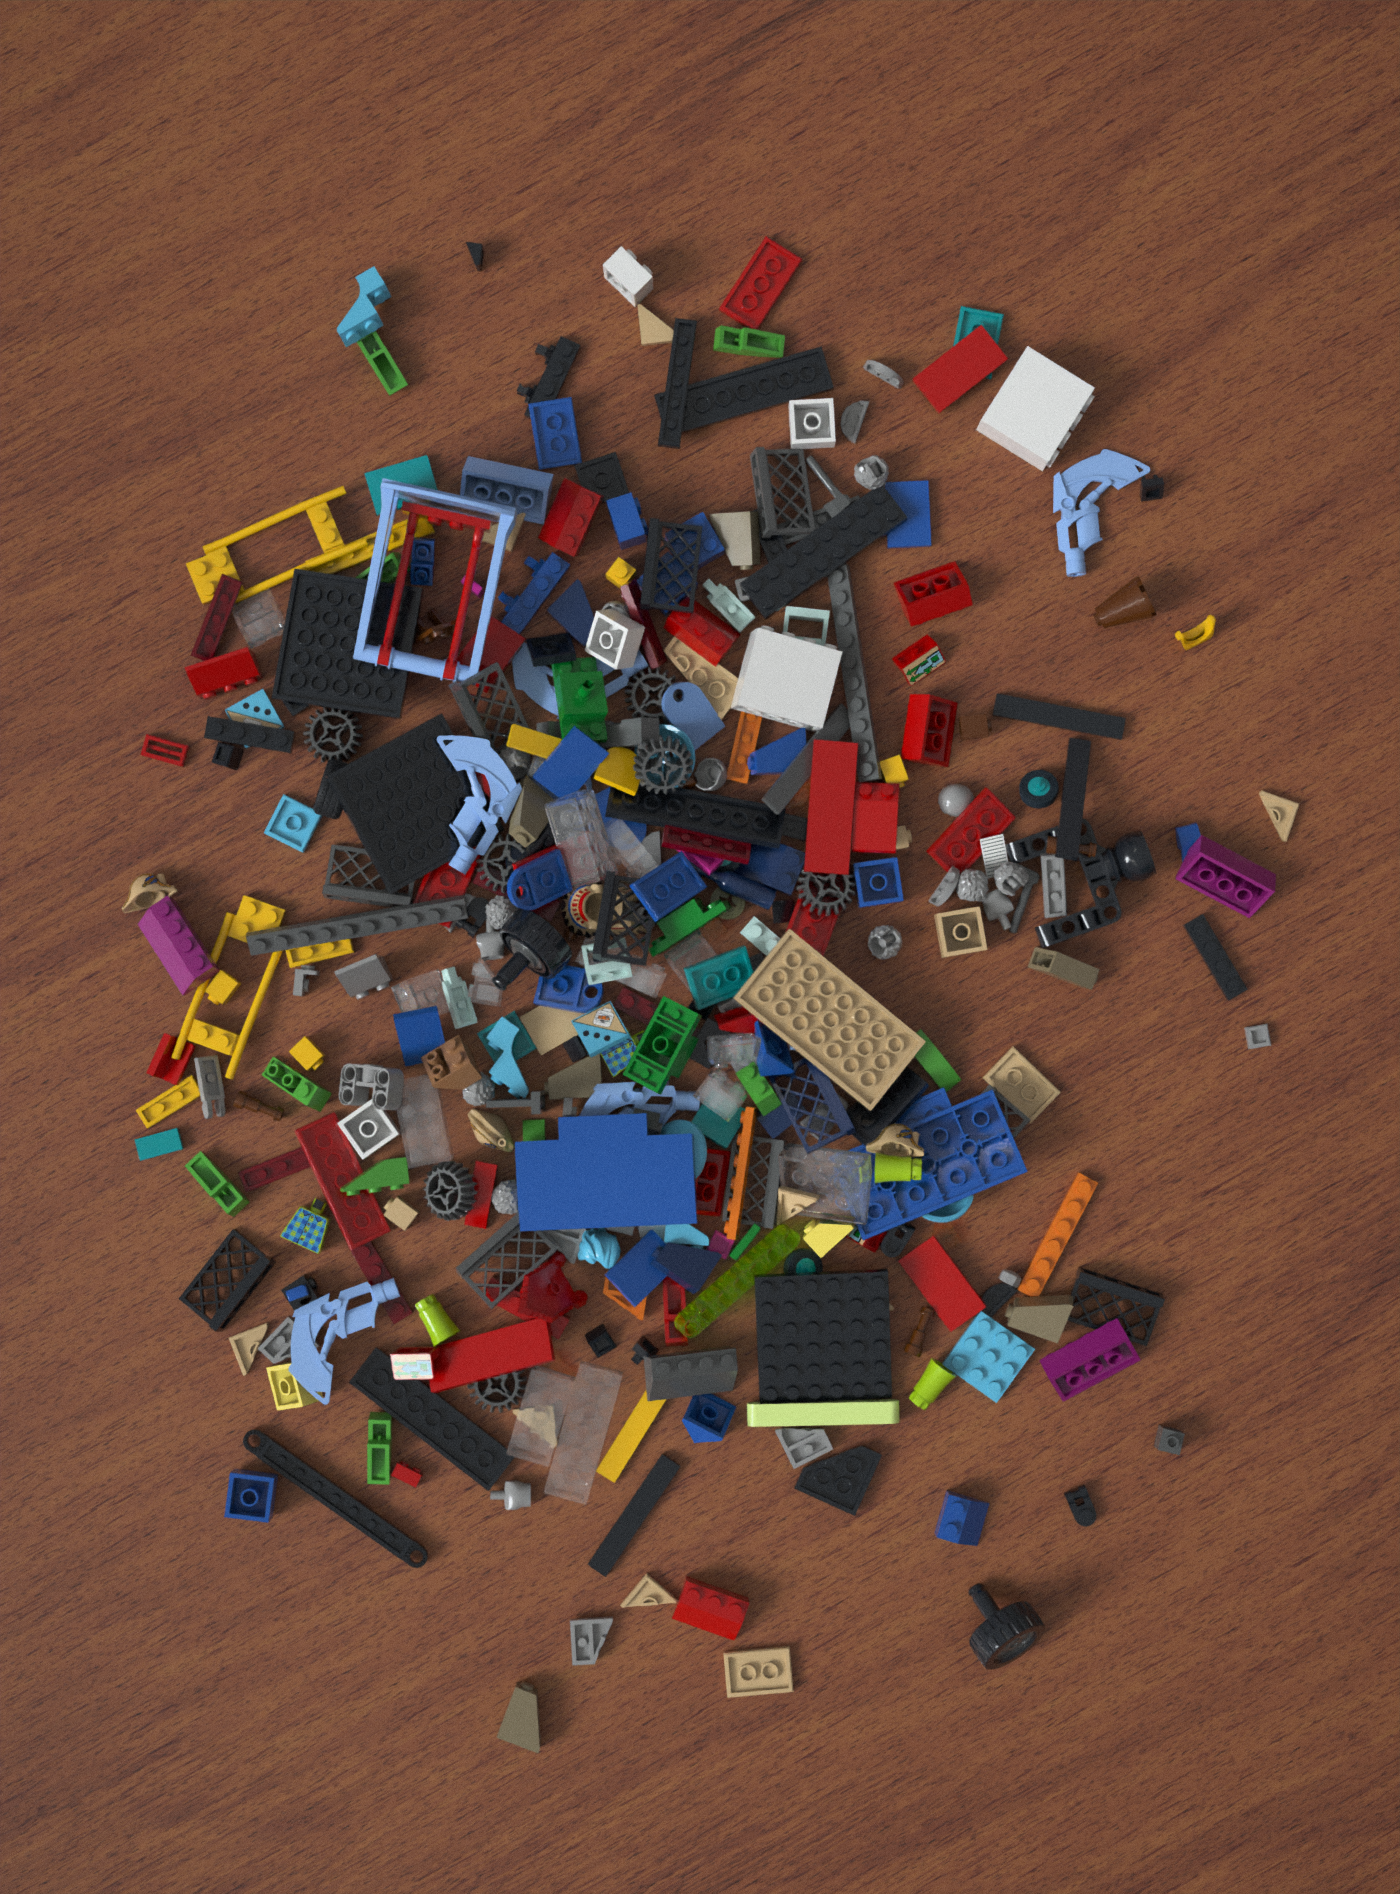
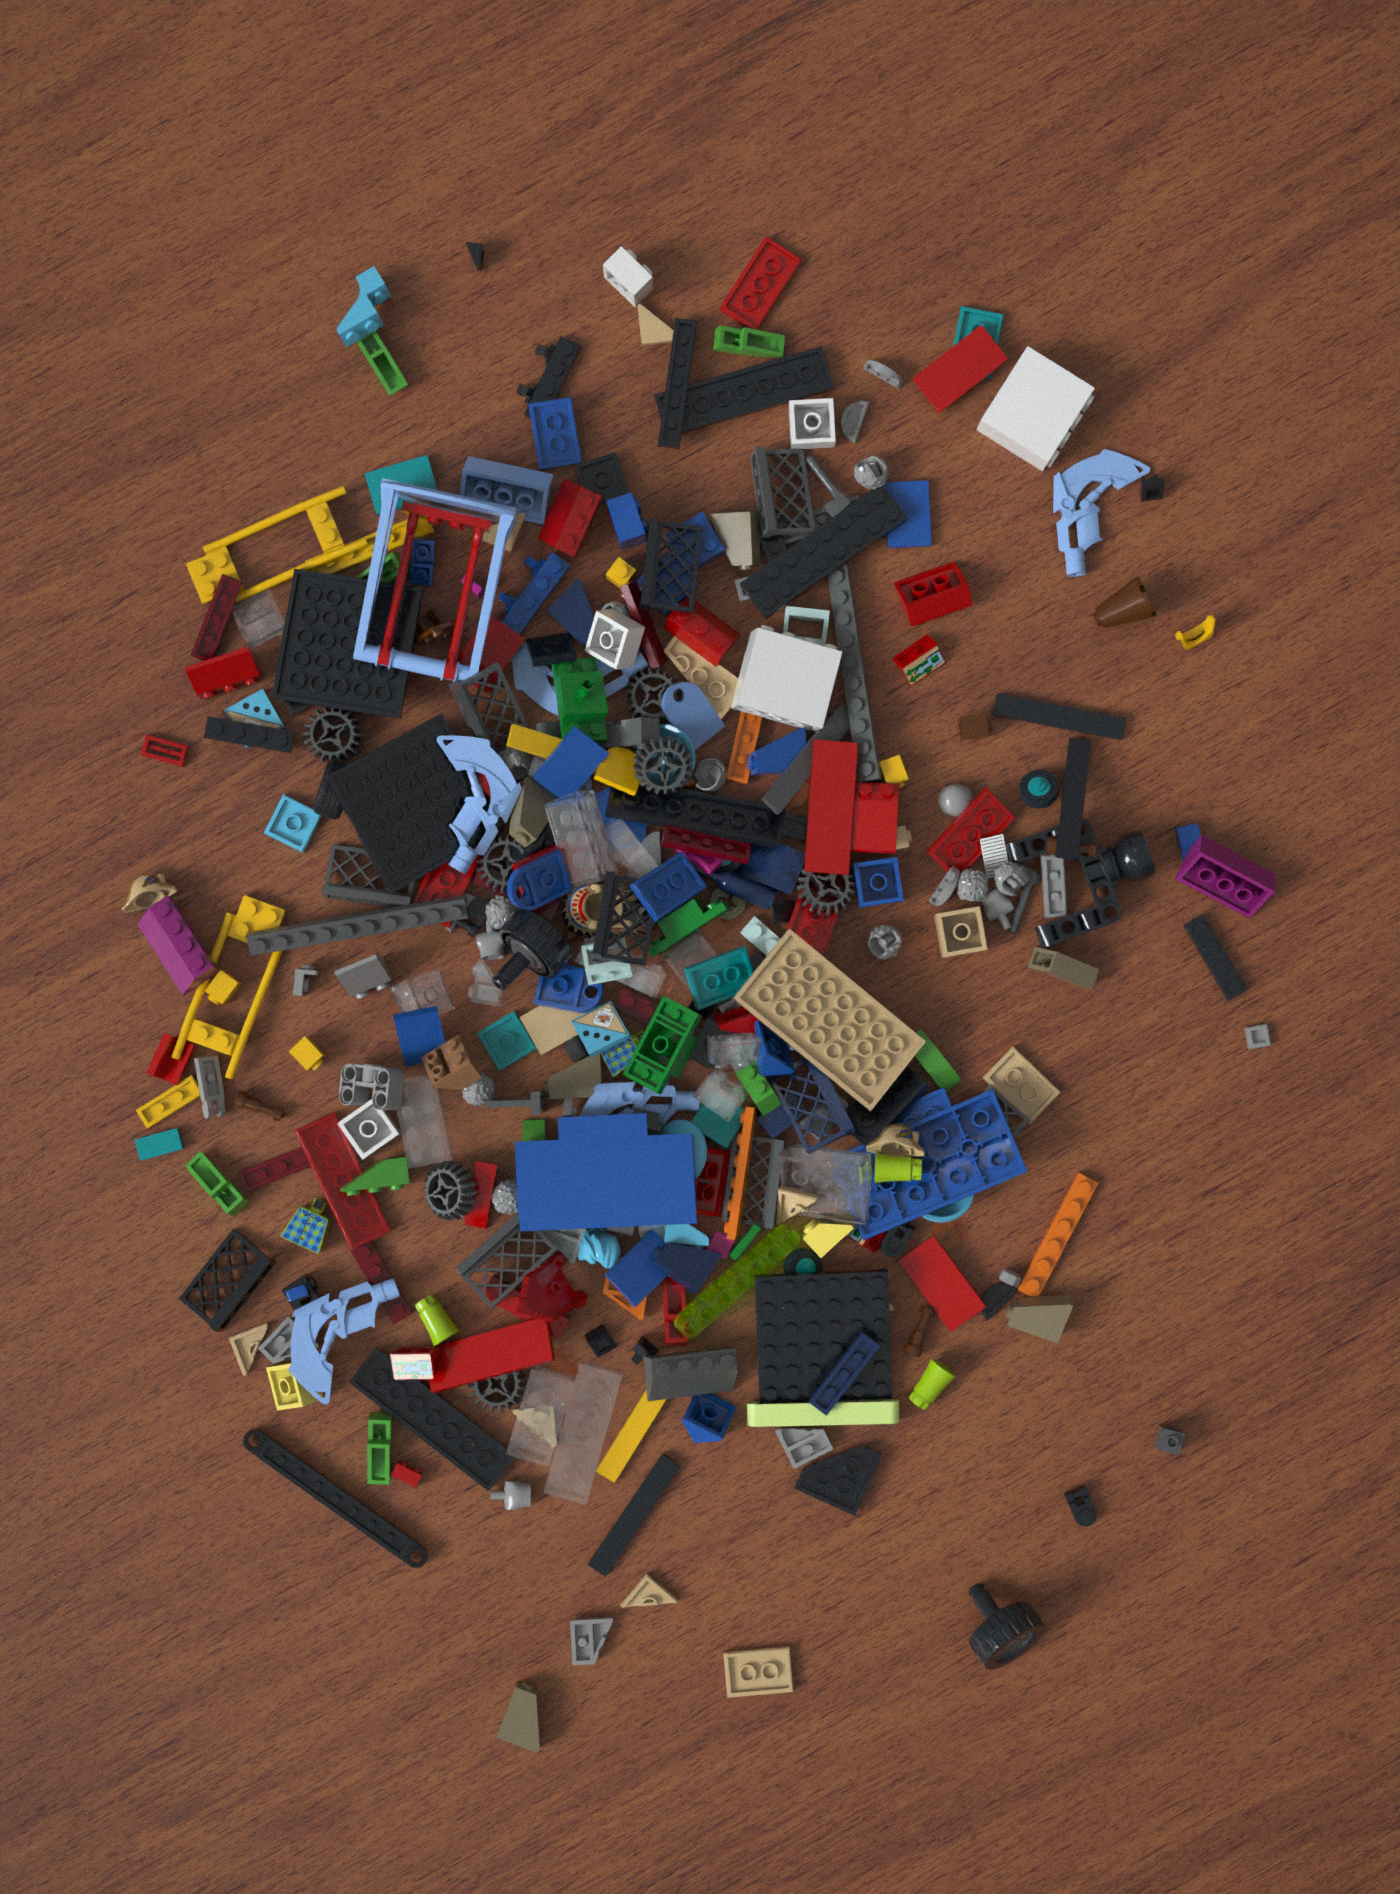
(227, 756): black slope -> none
(251, 1495): blue brick -> none
(296, 1084): bright green slope -> none
(319, 952): yellow tile -> none
(400, 1212): tan brick -> none
(457, 999): light aqua hinge -> none
(491, 1130): tan hat -> none
(506, 1067): medium azure arch -> none
(711, 1608): red slope -> none
(728, 605): light aqua hinge -> none
(844, 1373): none -> dark blue plate
(929, 730): red slope -> none
(961, 1519): blue slope -> none
(988, 1356): medium azure plate -> none
(1089, 1360): magenta slope -> none
(1124, 1291): black fence -> none
(1281, 812): tan tile -> none

